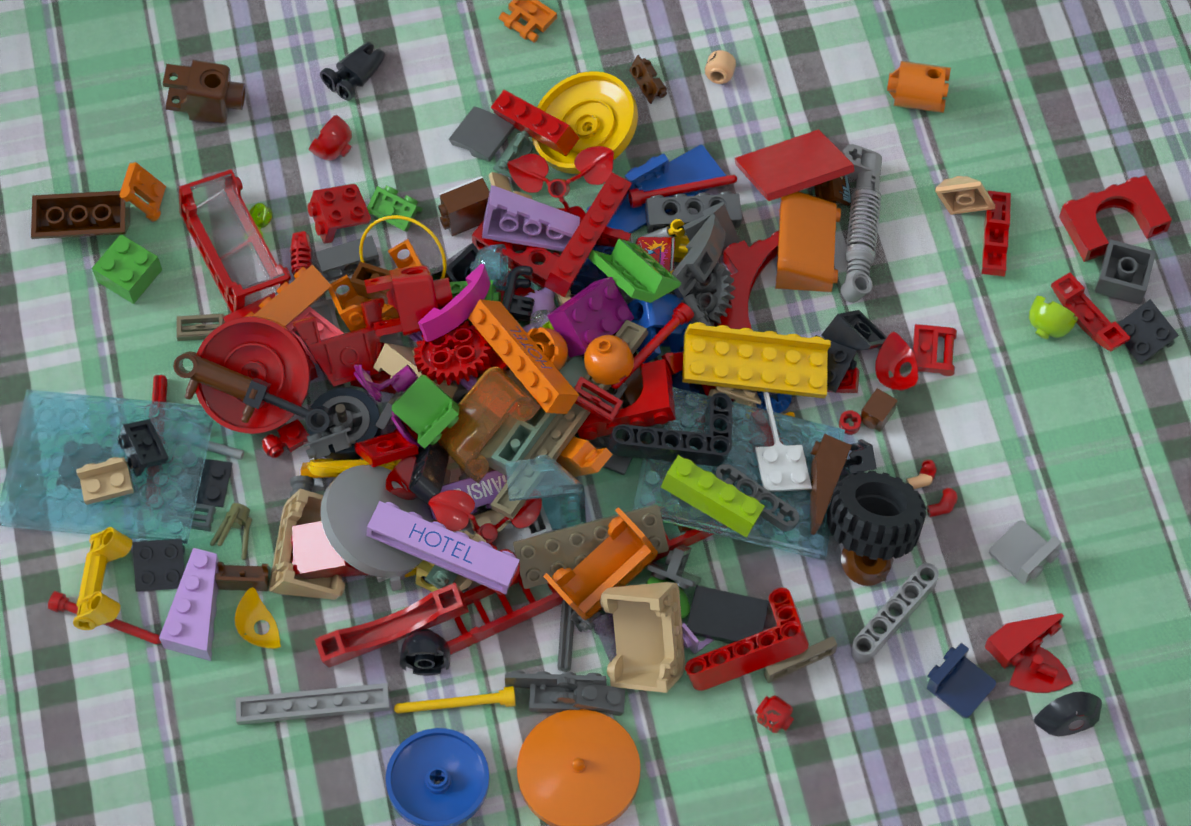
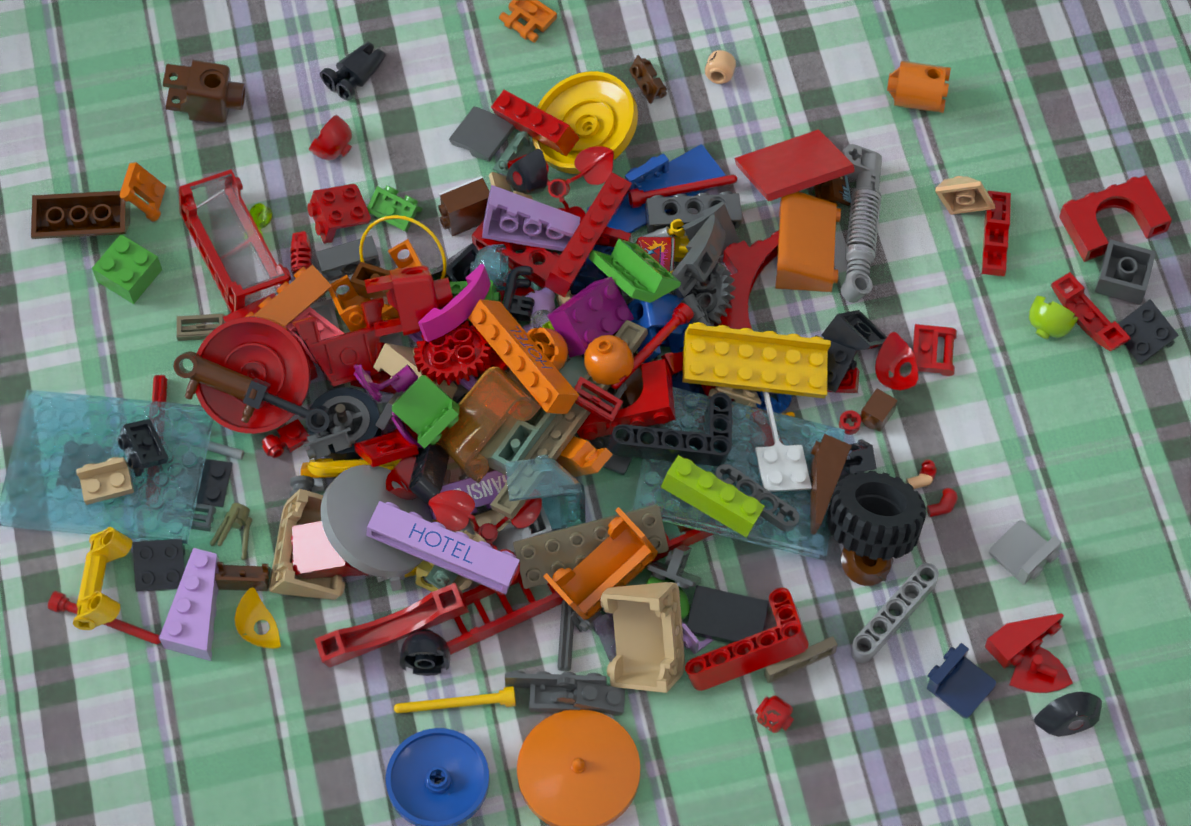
(312, 704): light grey plate -> none
(533, 173): none -> black piece

